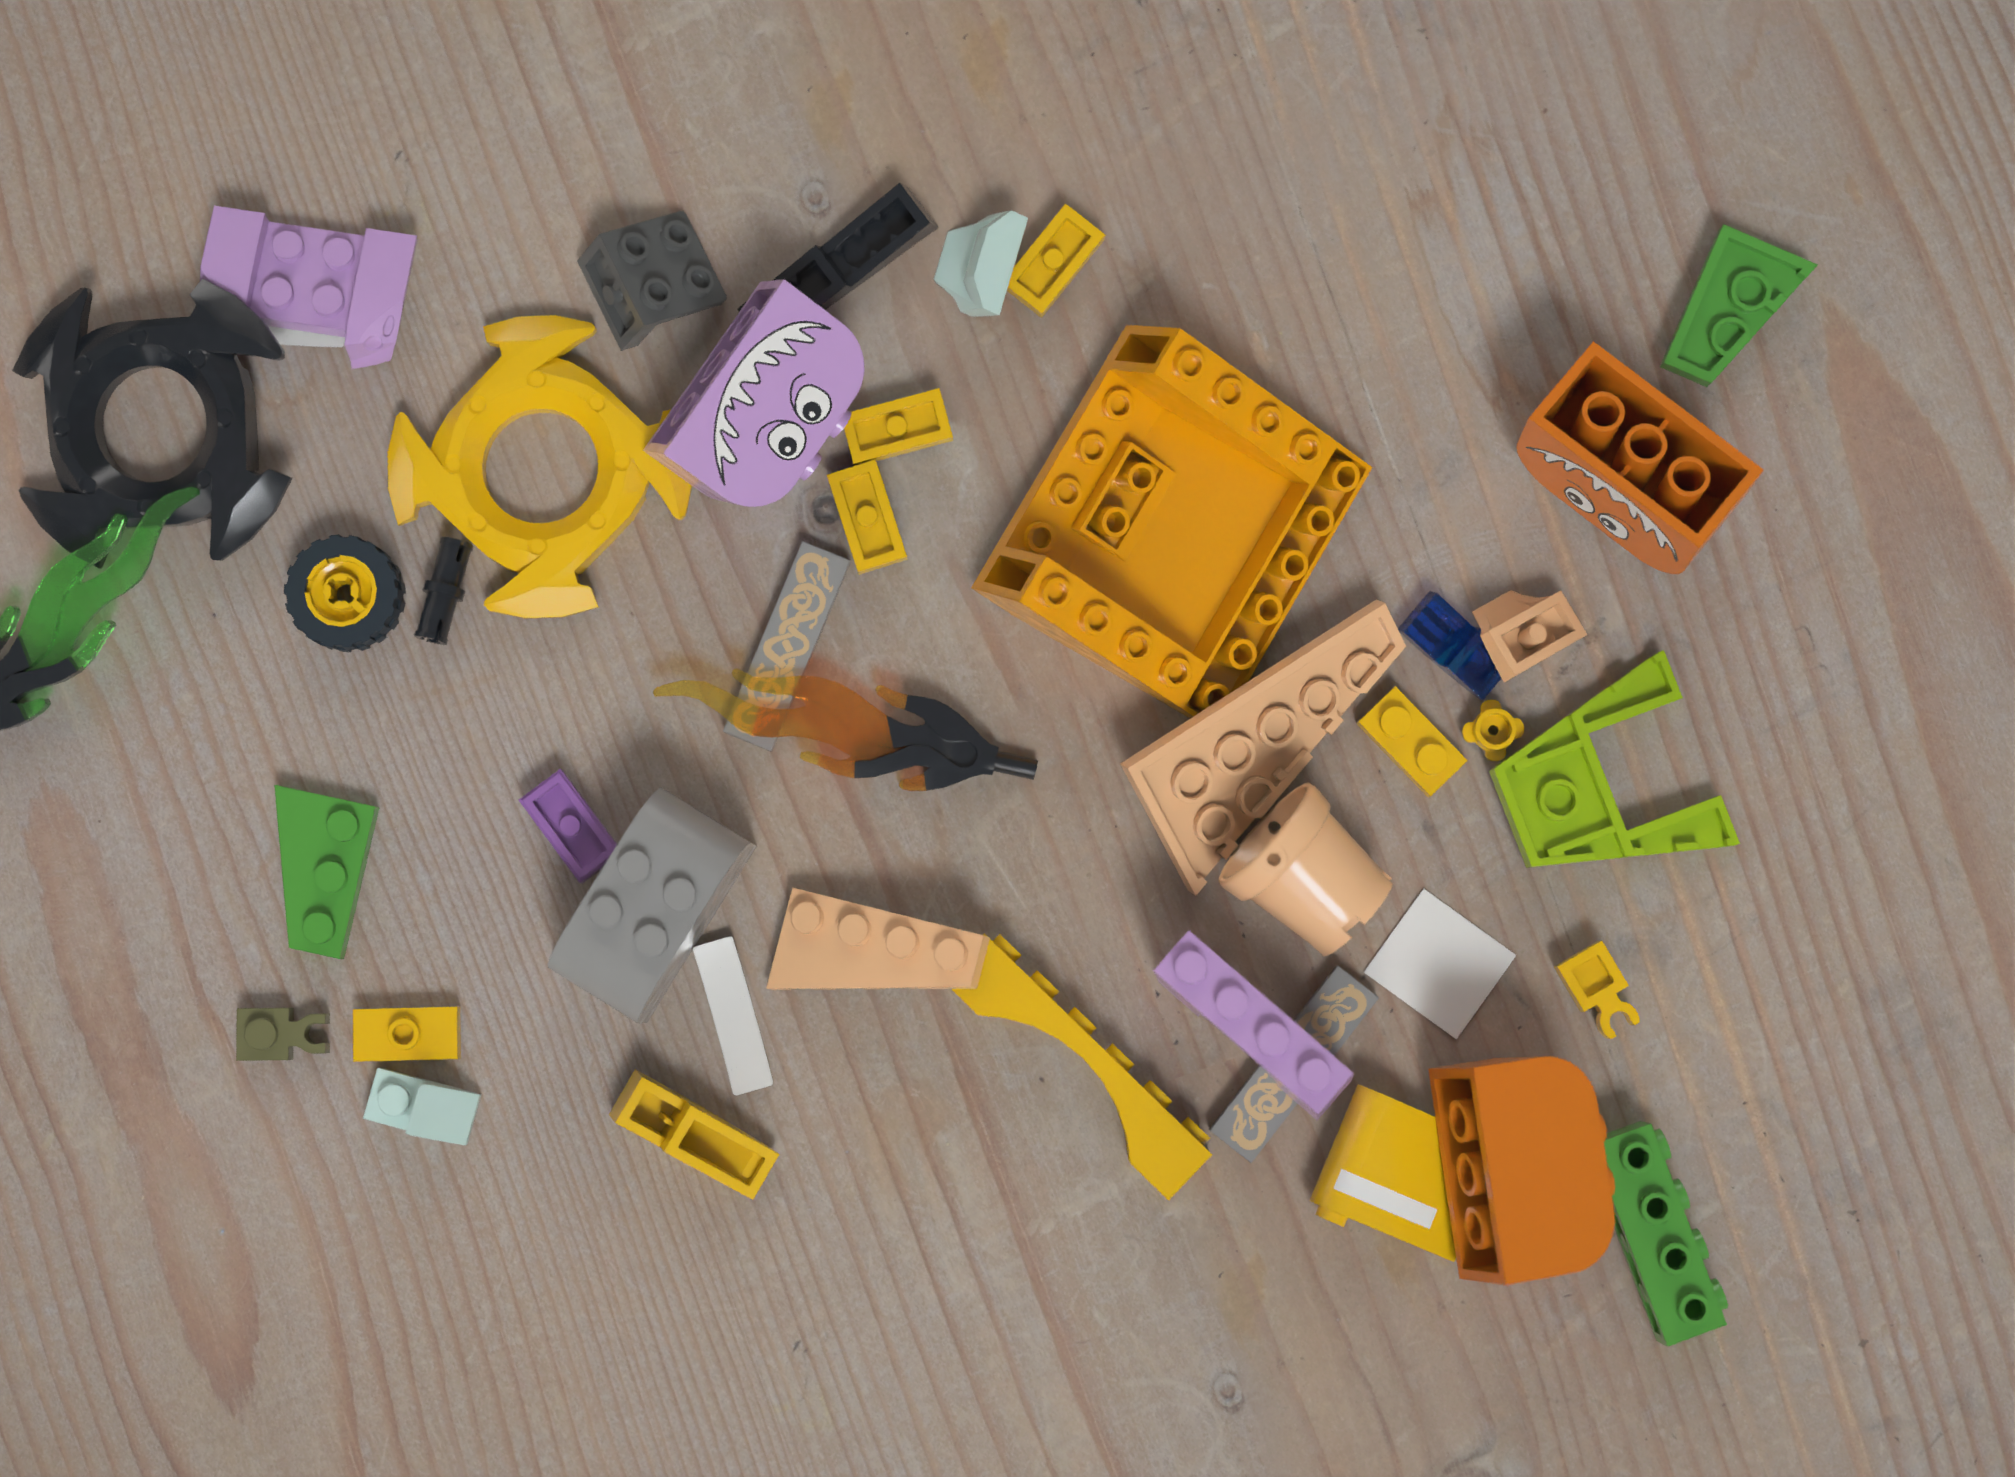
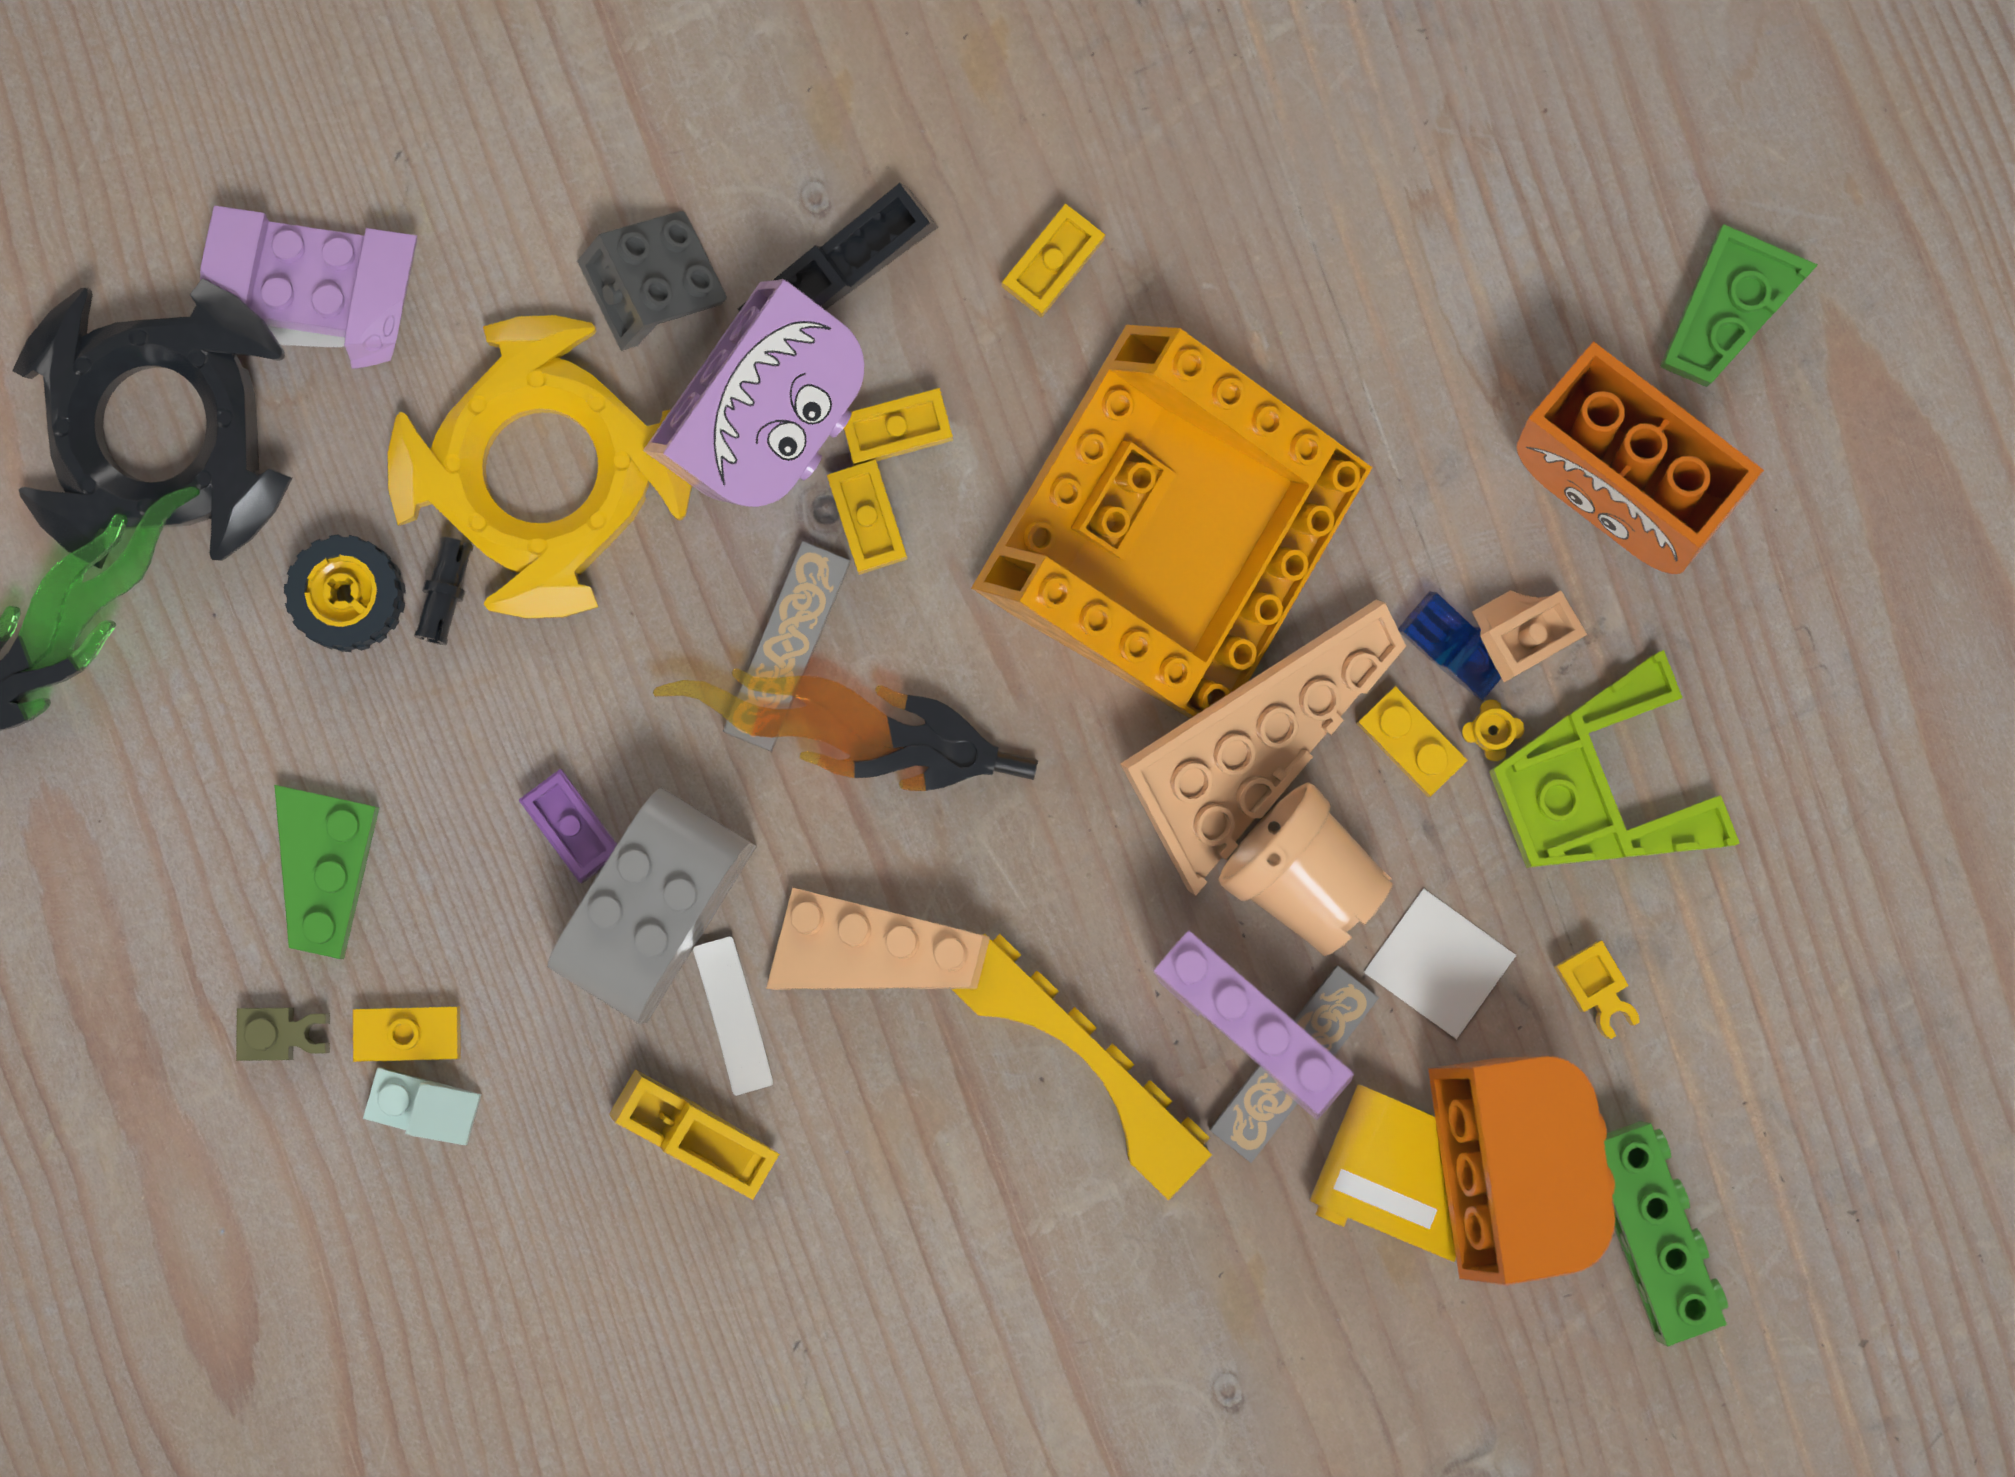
(980, 262): light aqua slope -> none

